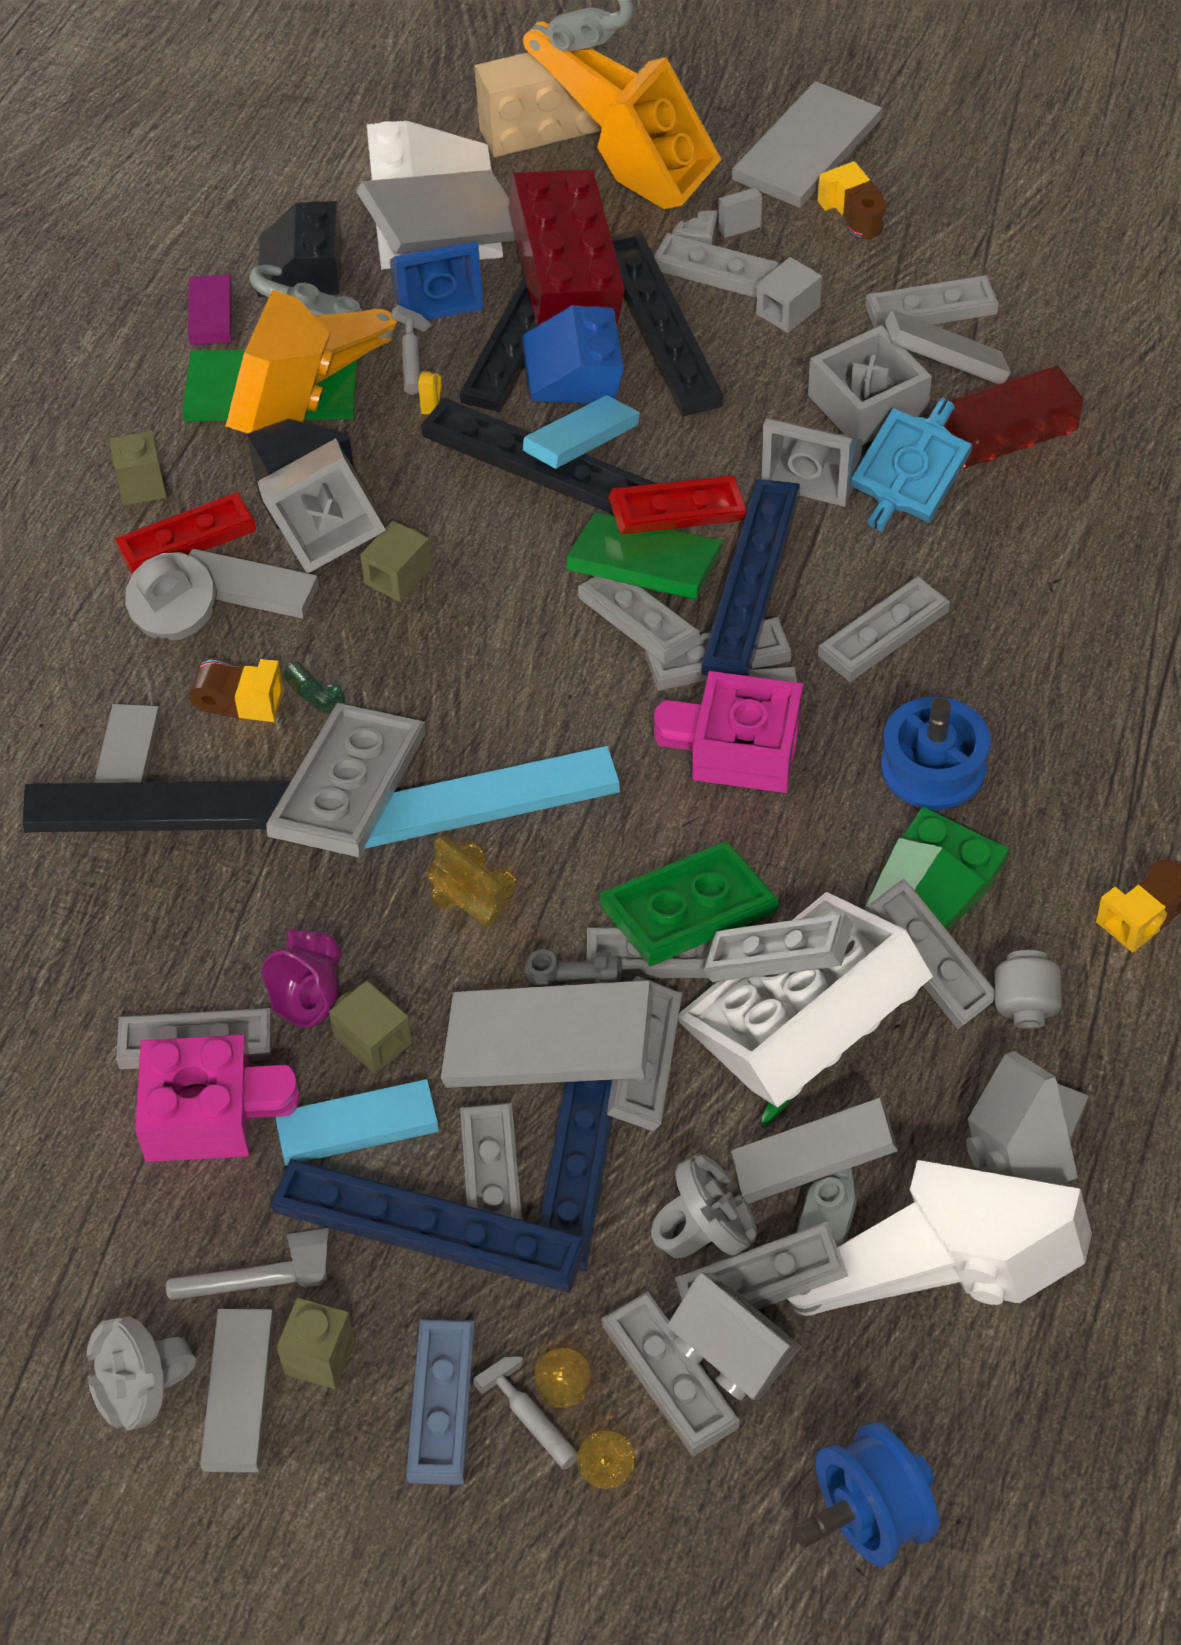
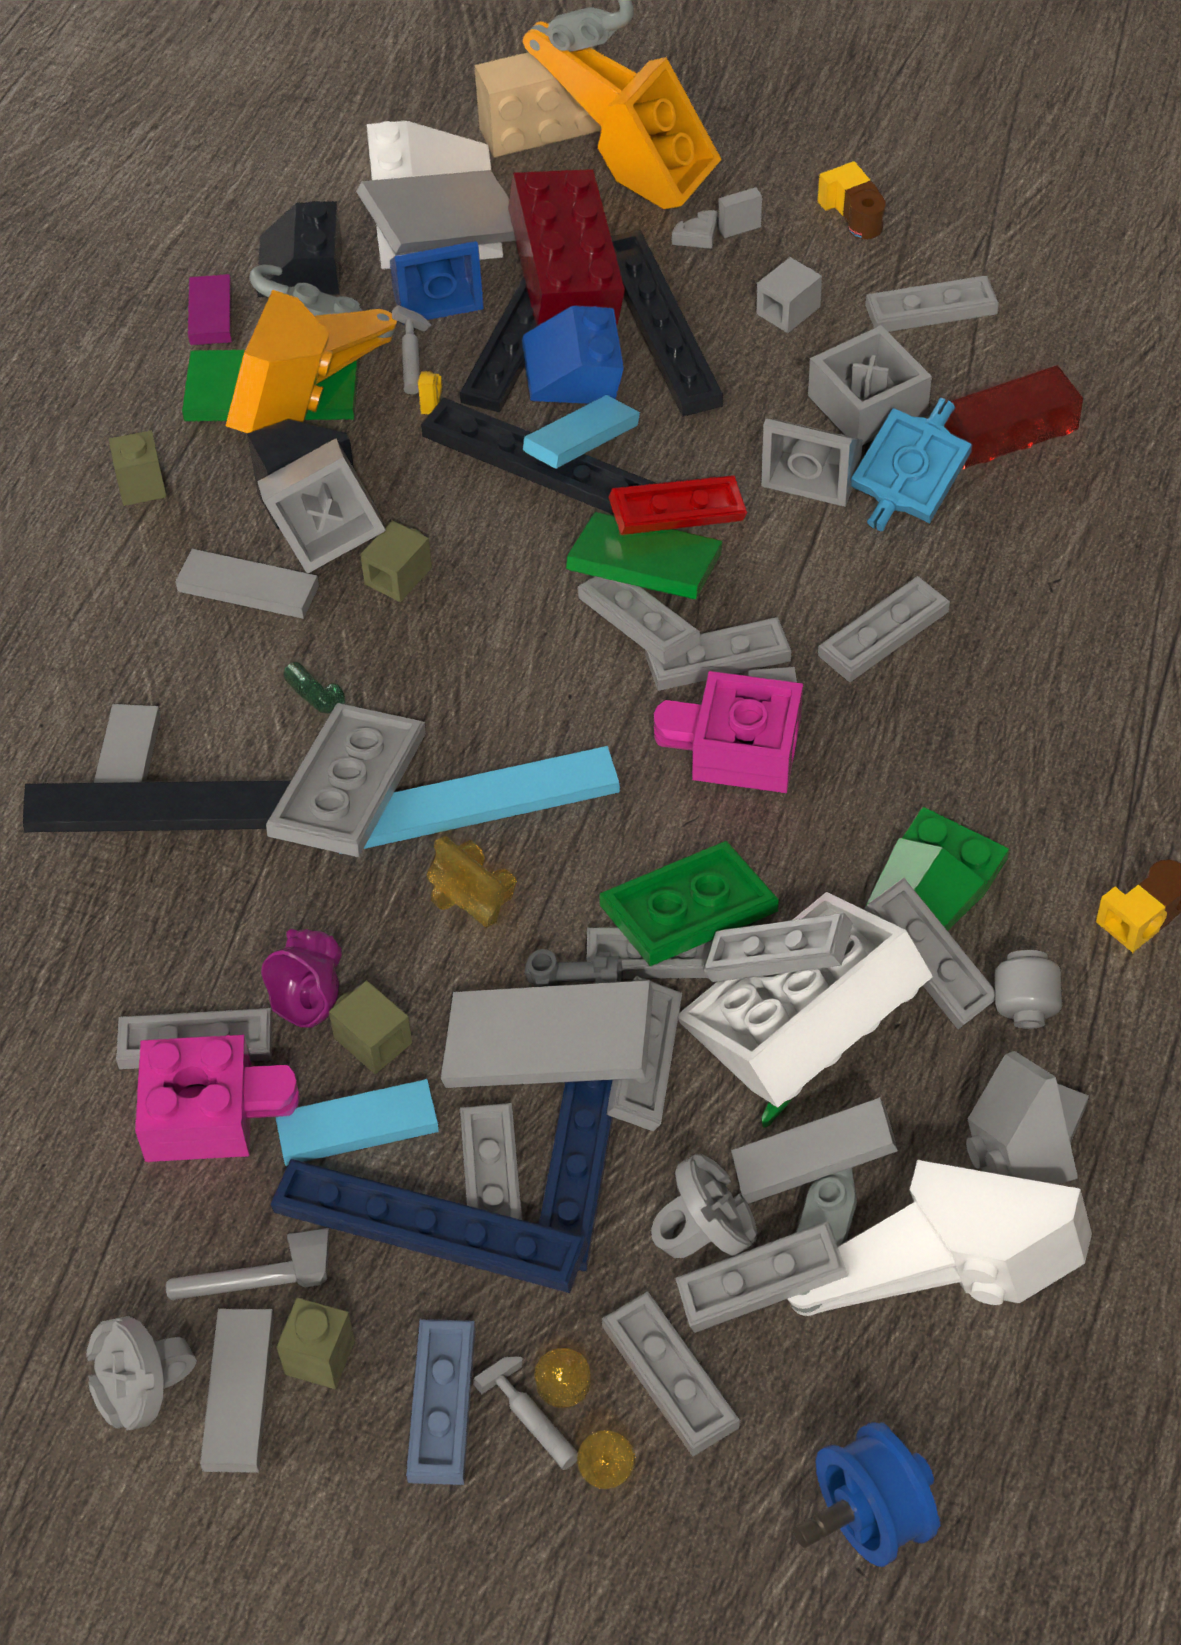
(170, 596): light grey tile -> none
(193, 529): red tile -> none
(238, 689): leg -> none
(712, 264): light grey tile -> none
(731, 1336): light grey slope -> none
(751, 578): dark blue tile -> none
(806, 142): light grey tile -> none
(935, 752): blue wheel -> none
(947, 347): light grey tile -> none

